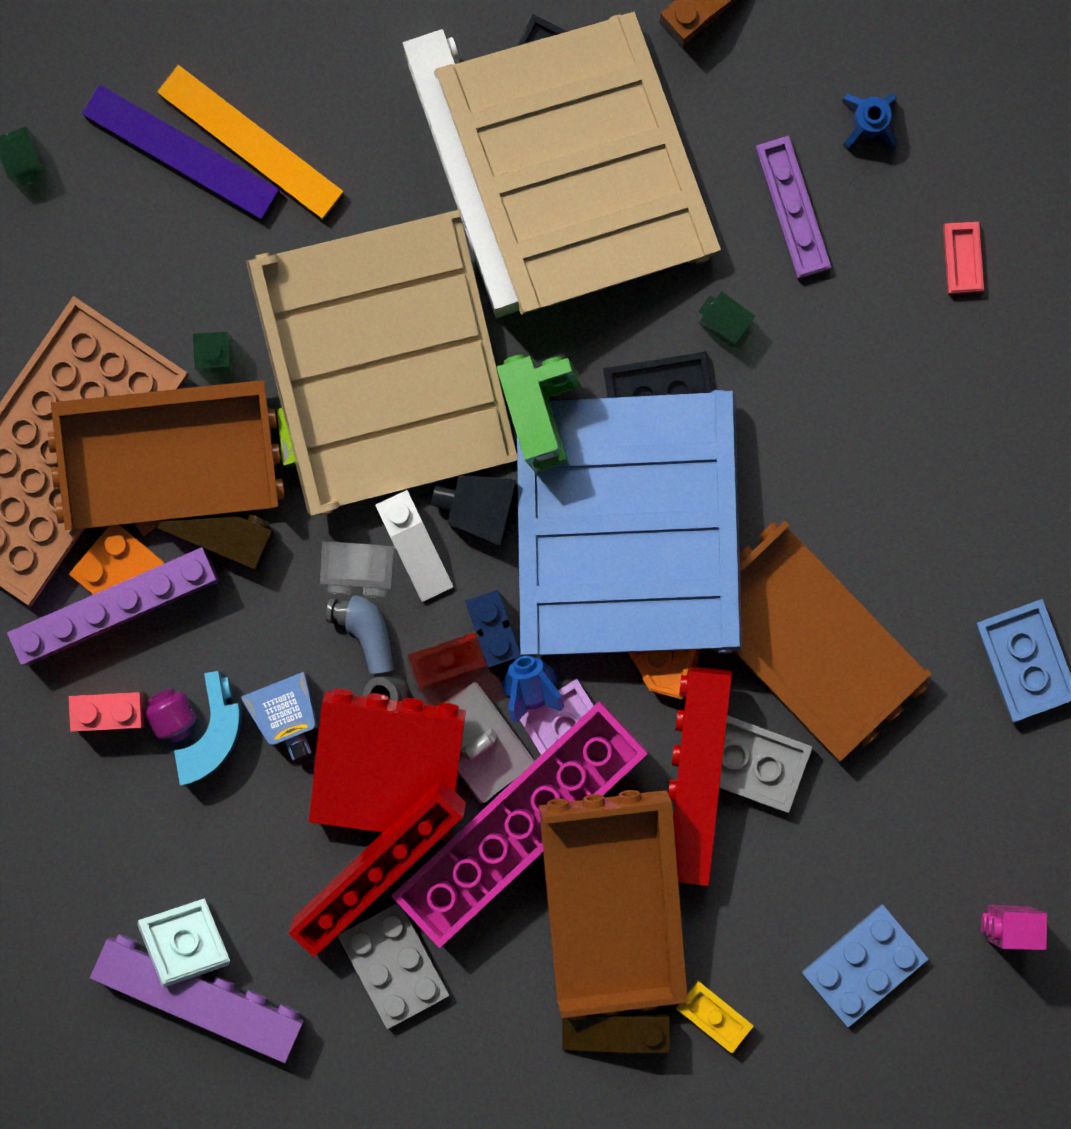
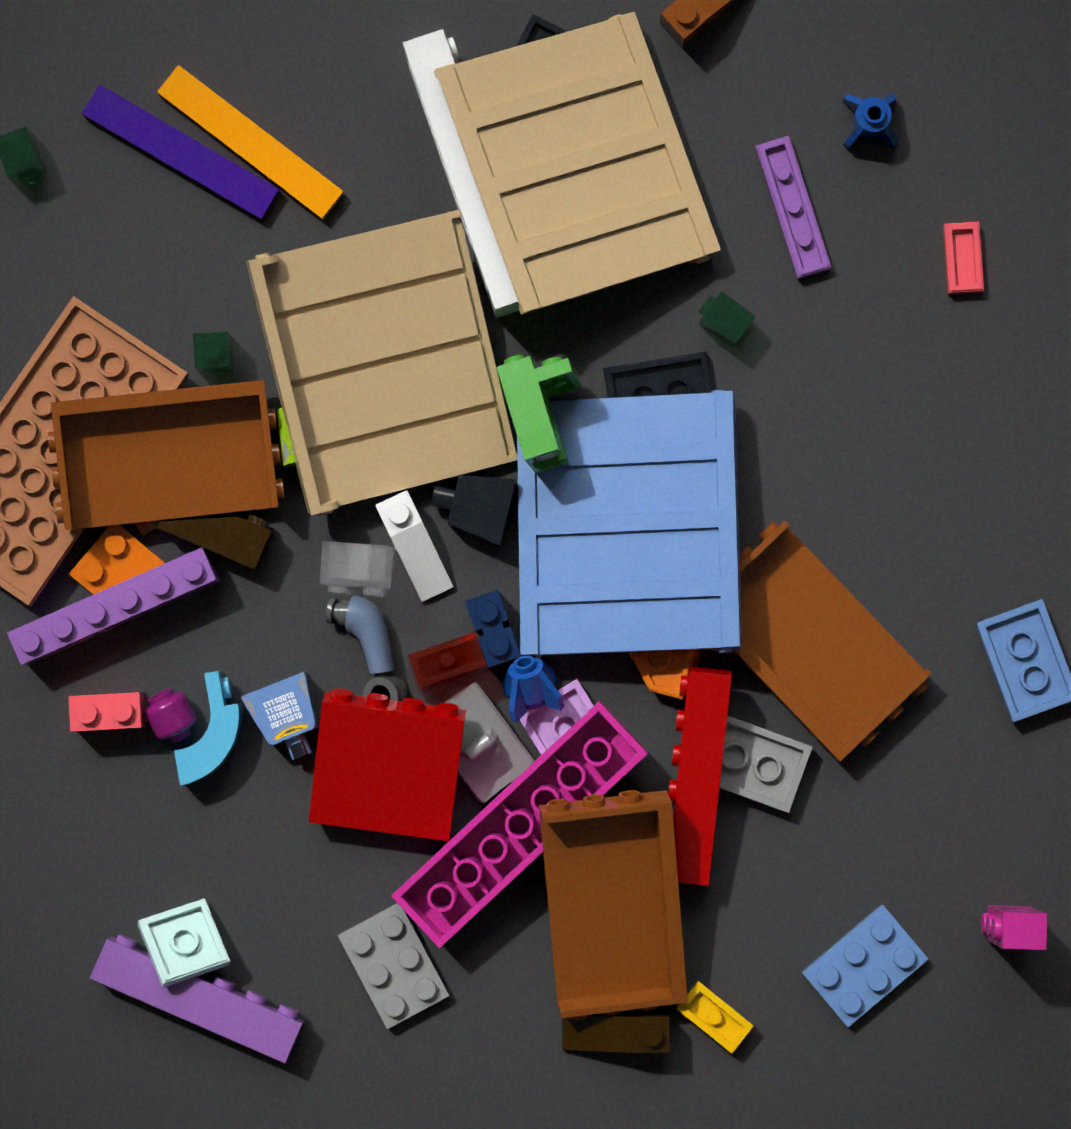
(377, 867): red brick -> none

